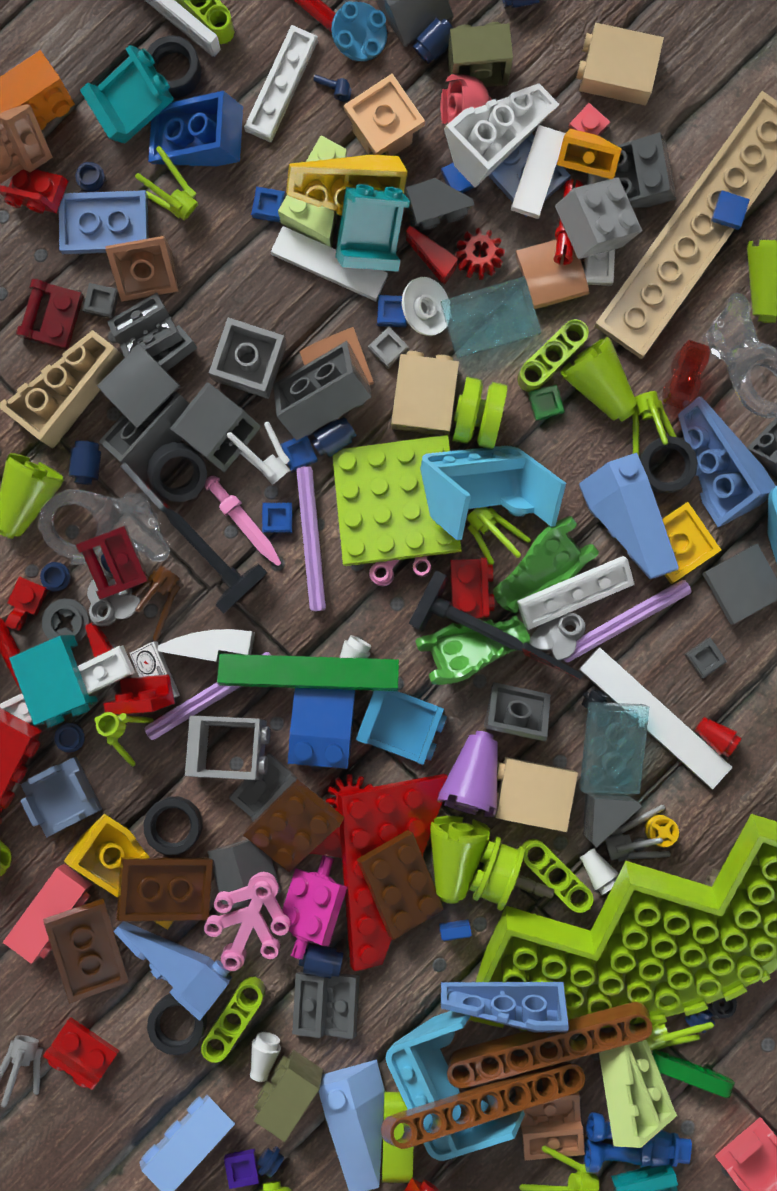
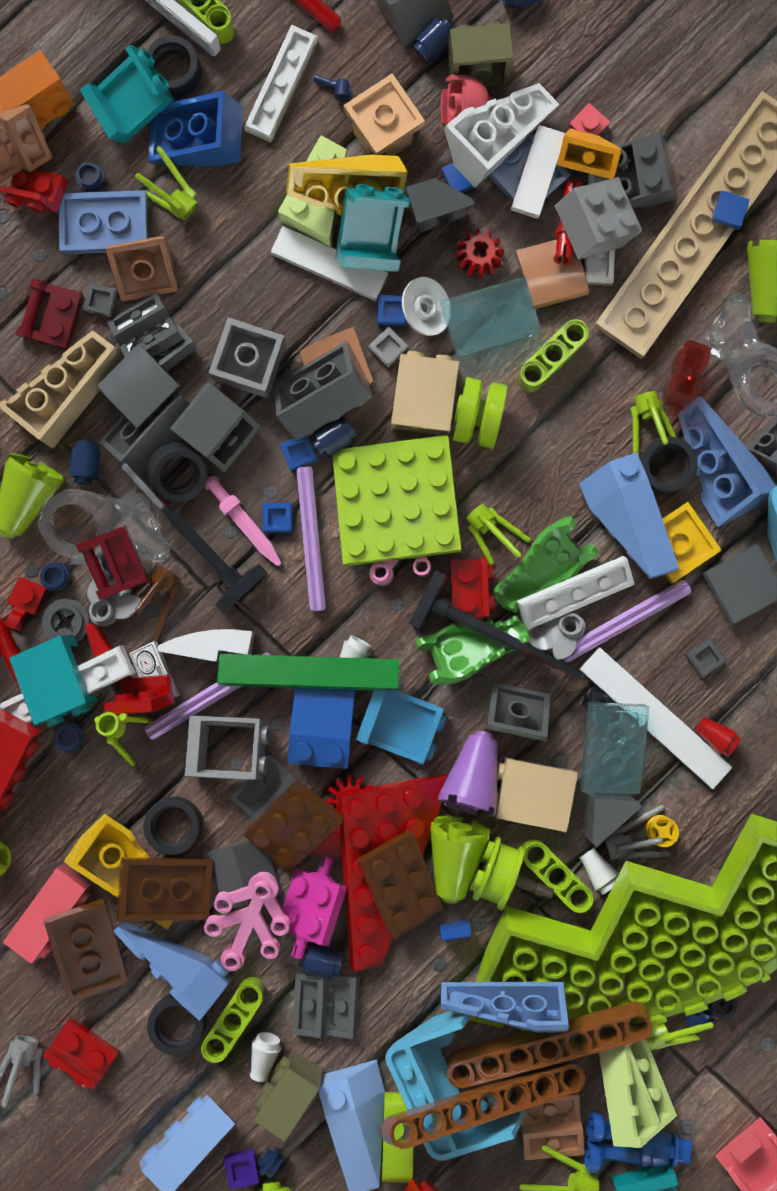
(59, 797): sand blue panel -> none
(267, 204): blue tile -> none
(272, 467): white plant -> none
(359, 31): dark azure dish -> none
(434, 256): red slope -> none
(488, 478): medium azure windscreen -> none
(546, 402): green tile -> none
(602, 380): lime cone -> none
(619, 63): tan brick -> none
(693, 1074): green beam -> none

